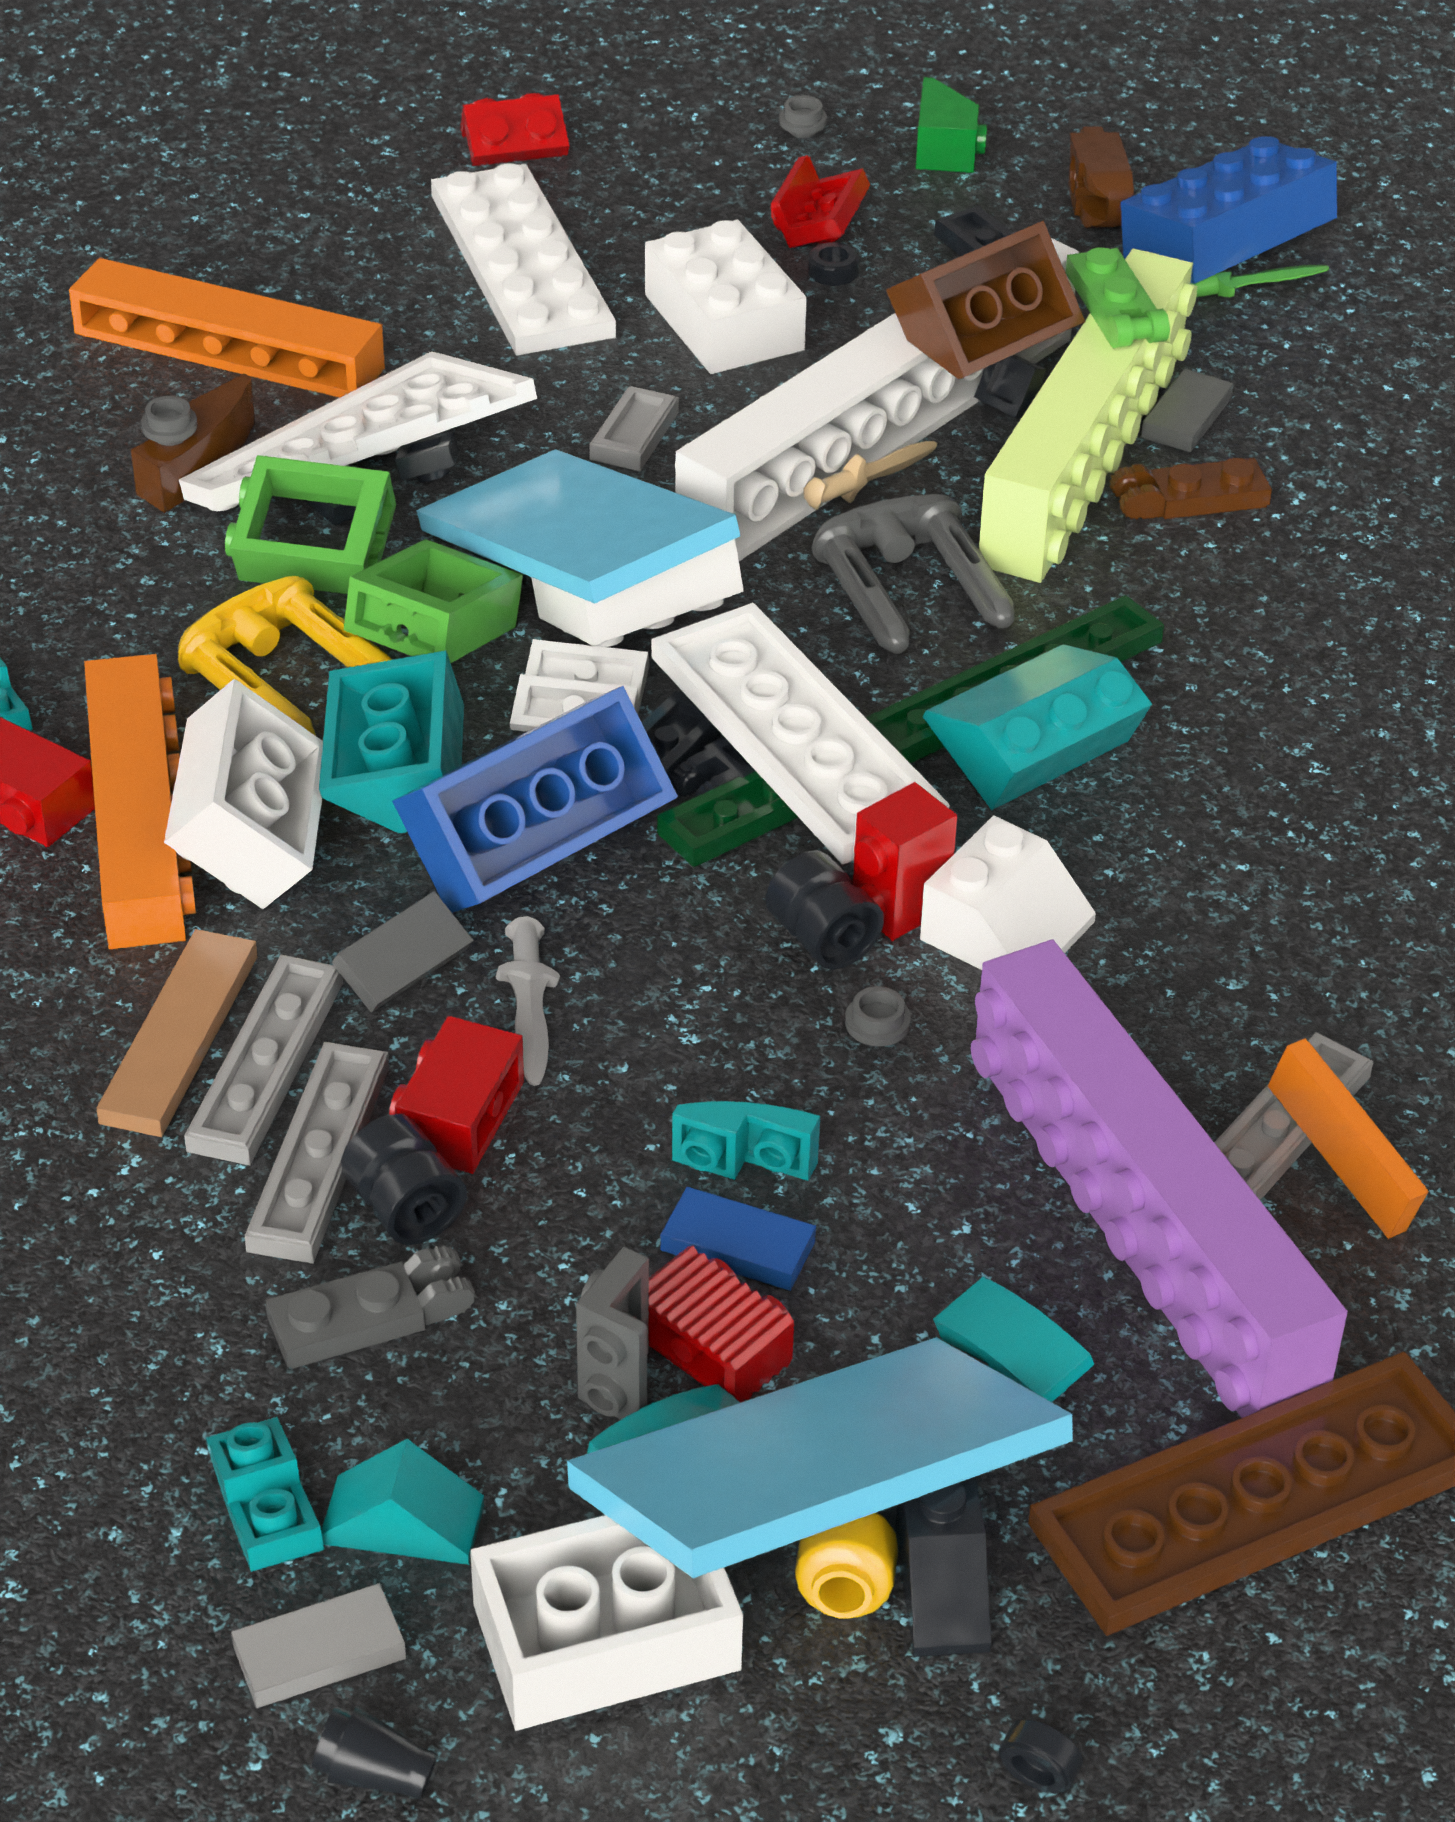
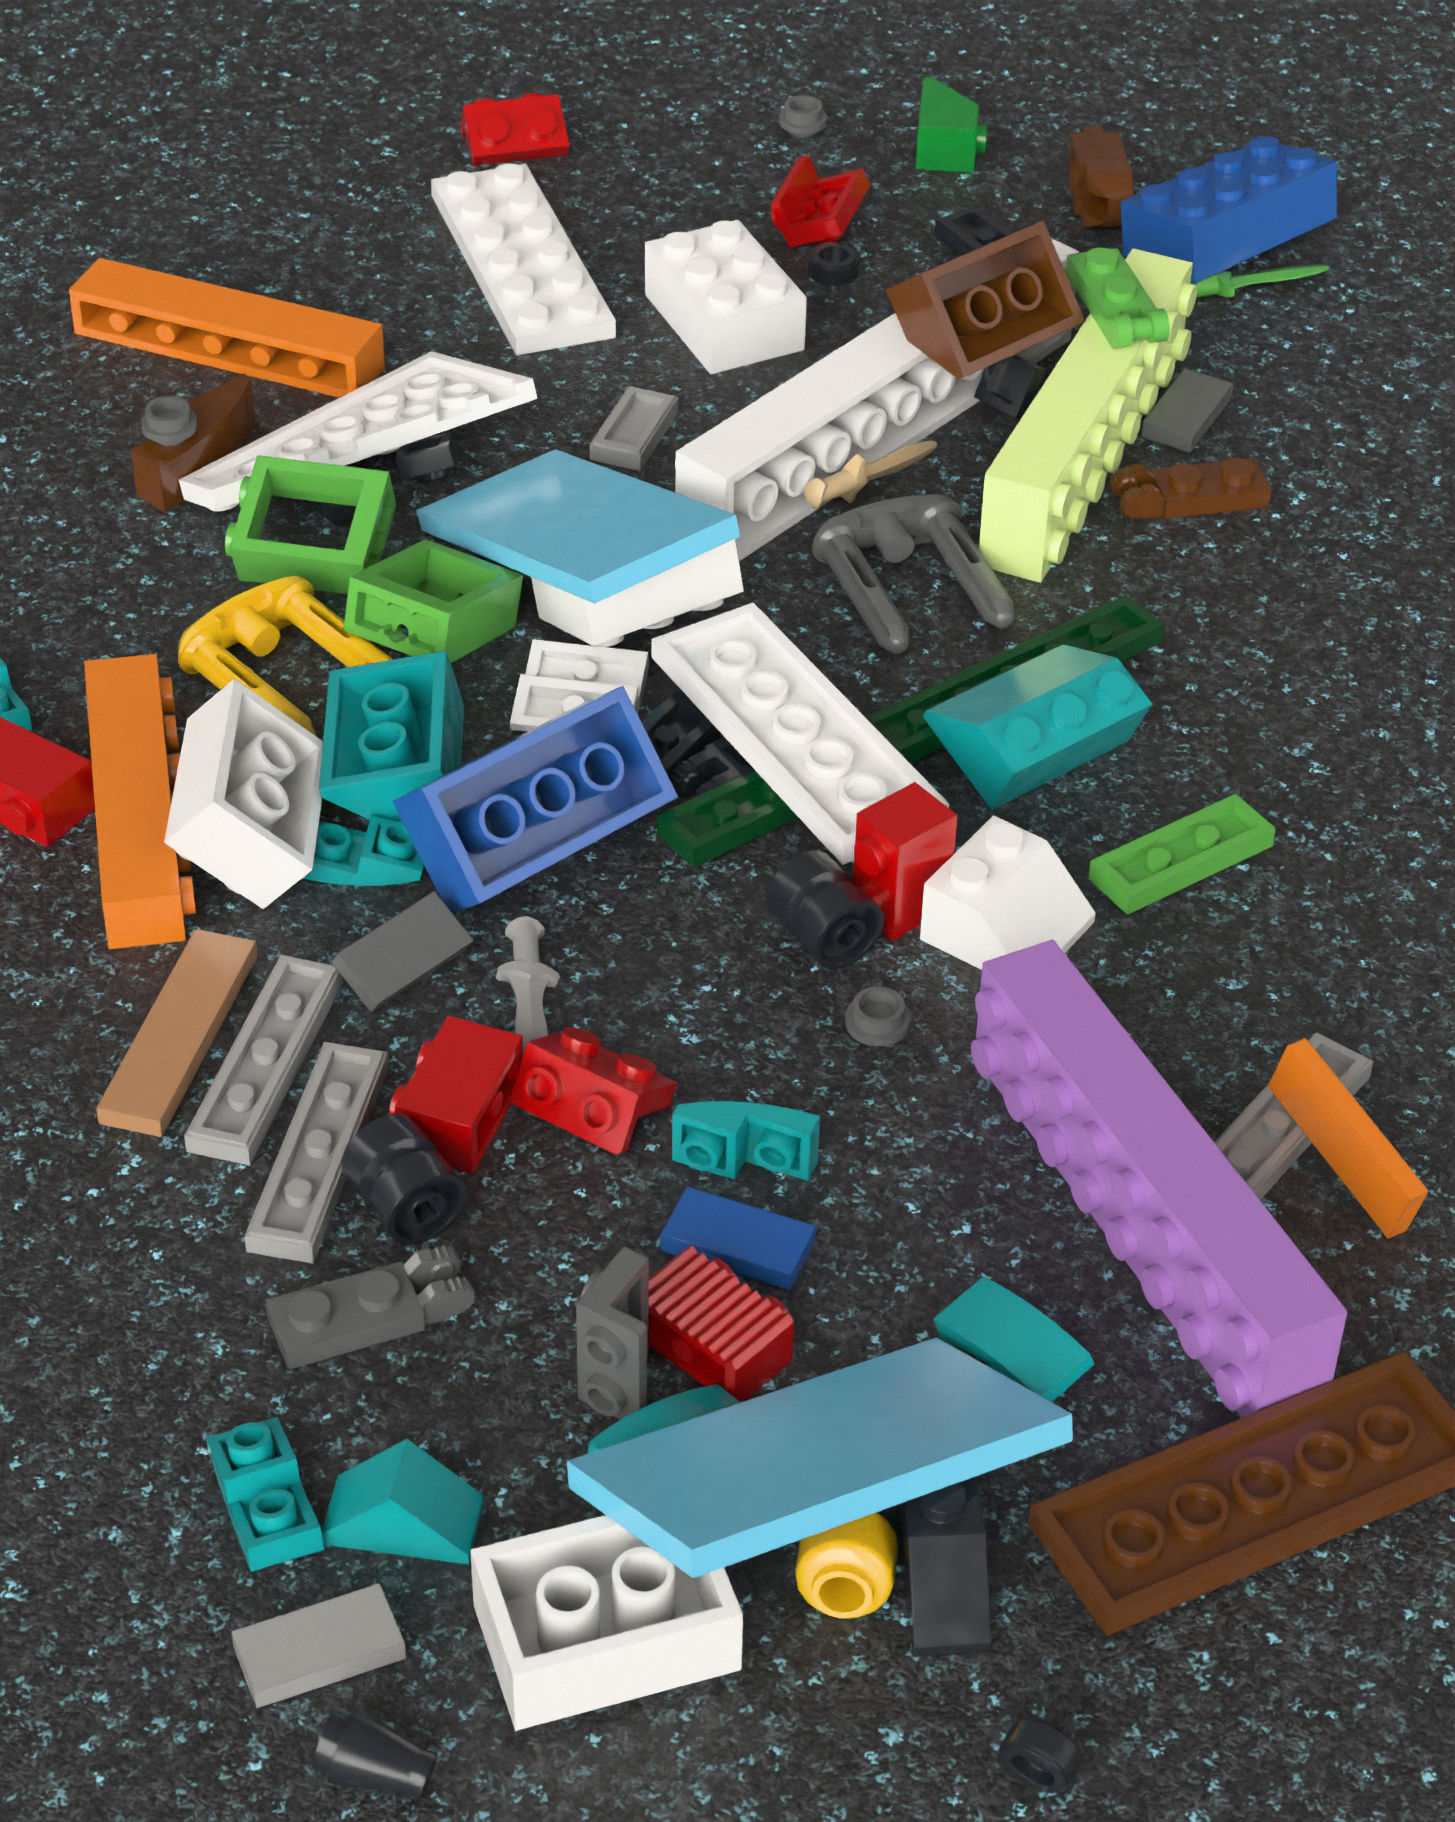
(365, 858): none -> teal slope
(589, 1087): none -> red bracket
(1181, 853): none -> bright green plate

